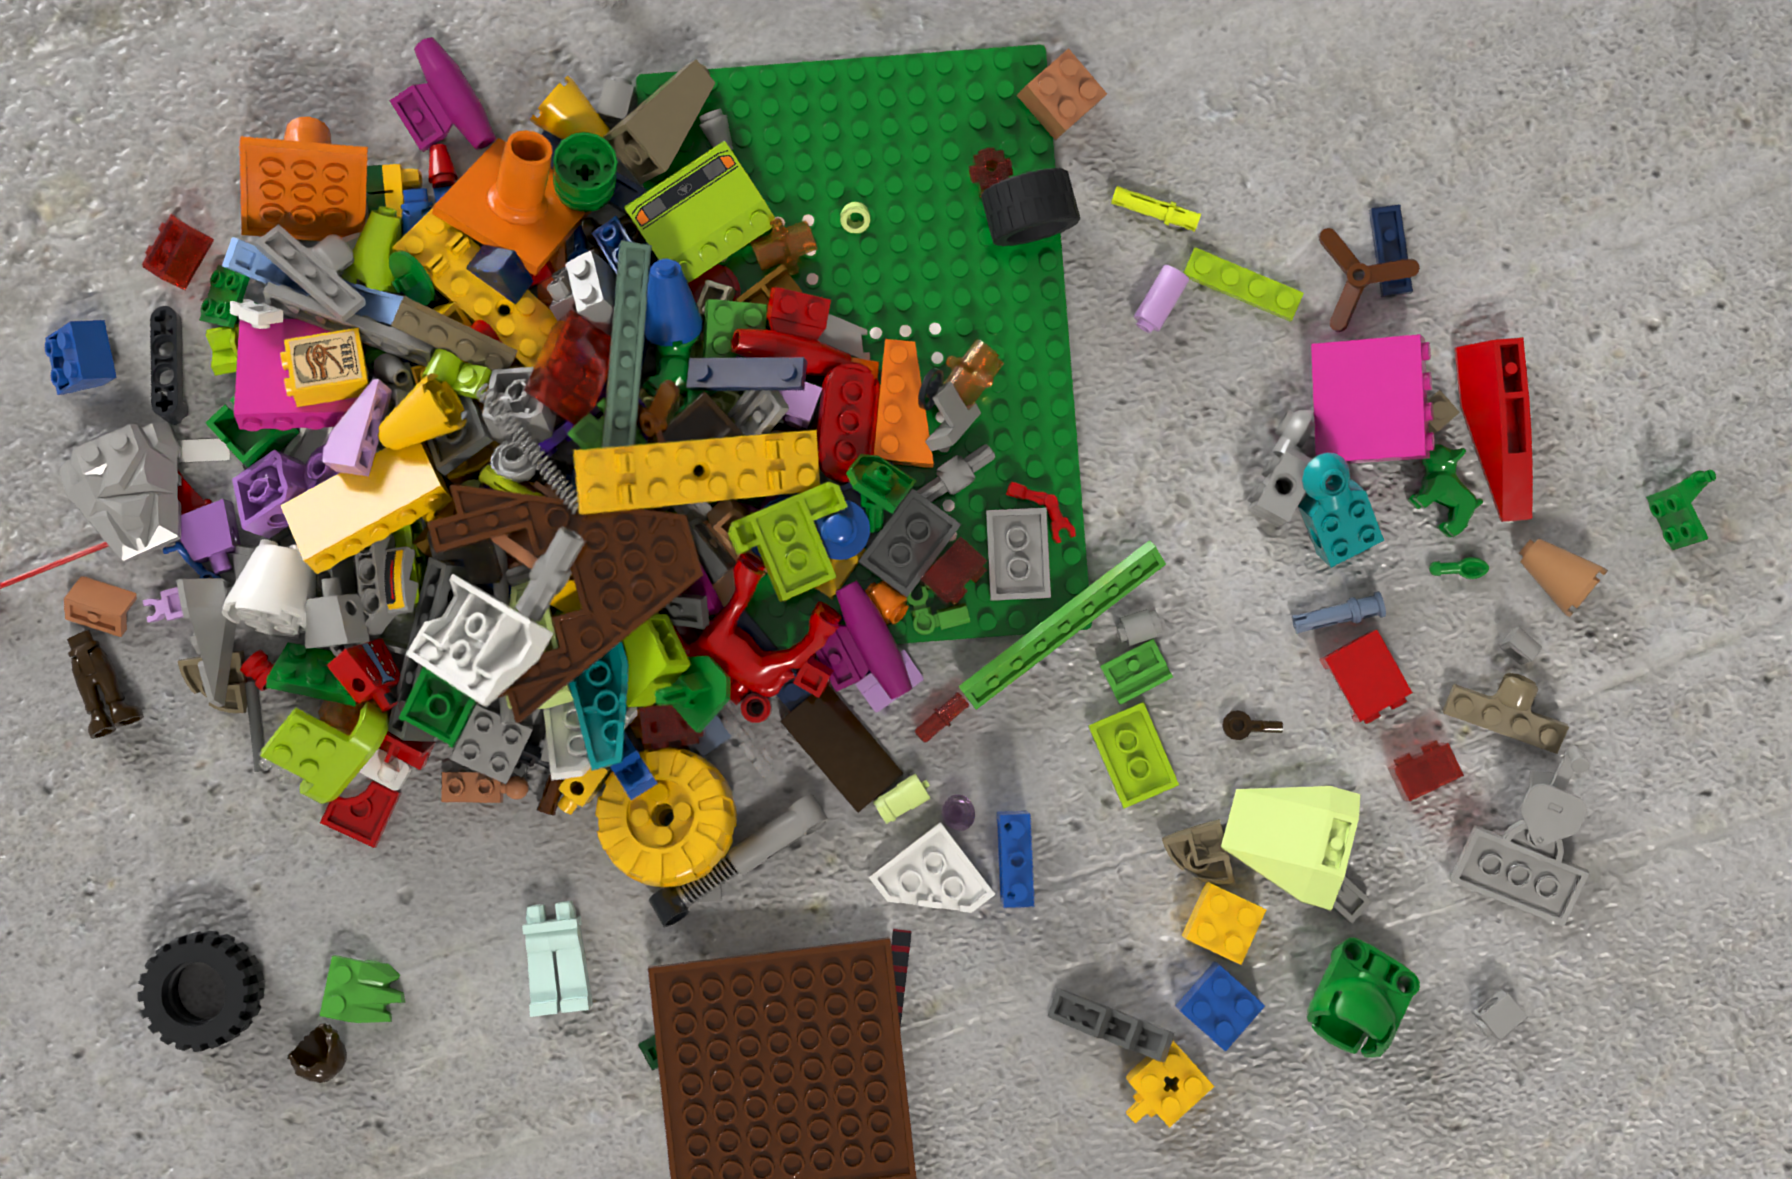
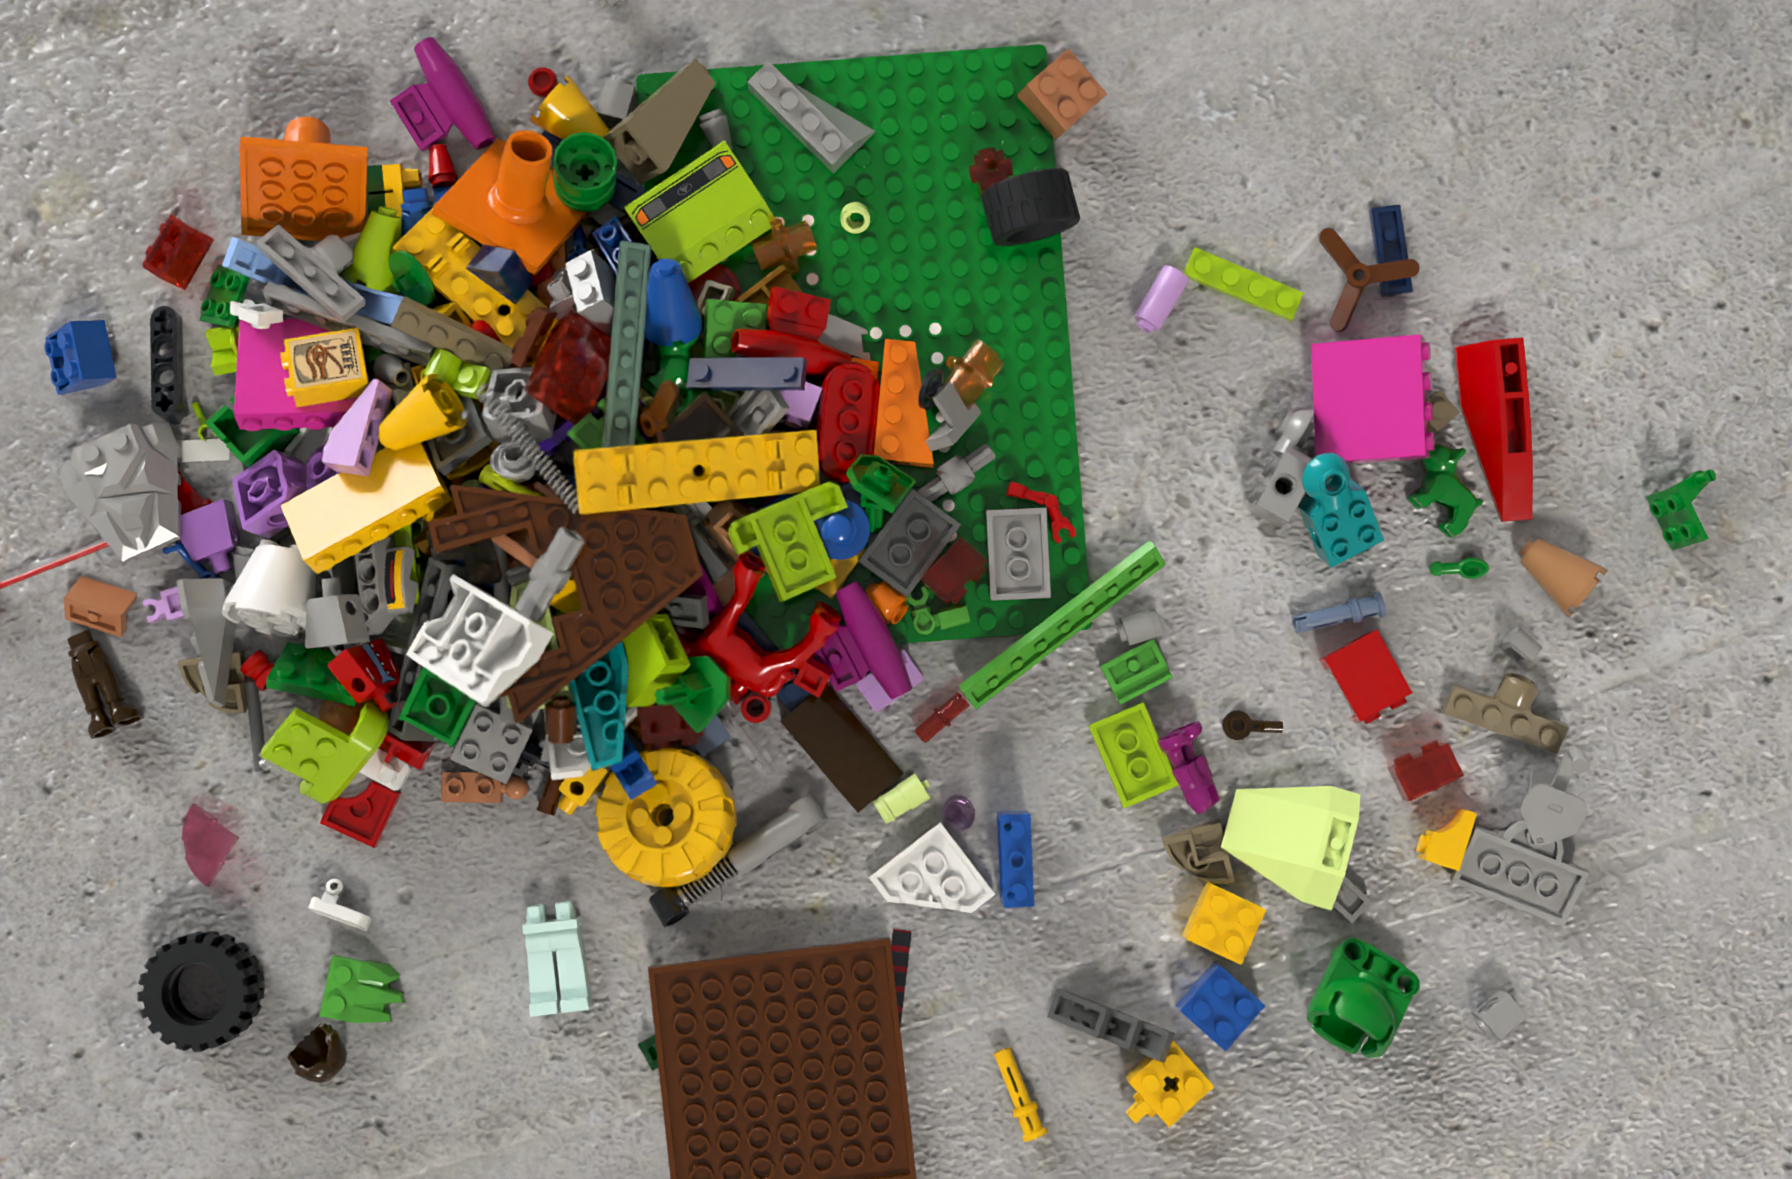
(201, 420): none -> lime hand
(205, 844): none -> clear pink brick
(328, 907): none -> white piece
(528, 346): none -> copper plate
(542, 81): none -> red plate
(560, 720): none -> reddish brown brick
(815, 123): none -> light grey wedge
(1028, 1108): none -> yellow pin
(1155, 208): neon yellow pin -> none
(1190, 769): none -> magenta piece
(1448, 844): none -> yellow arch

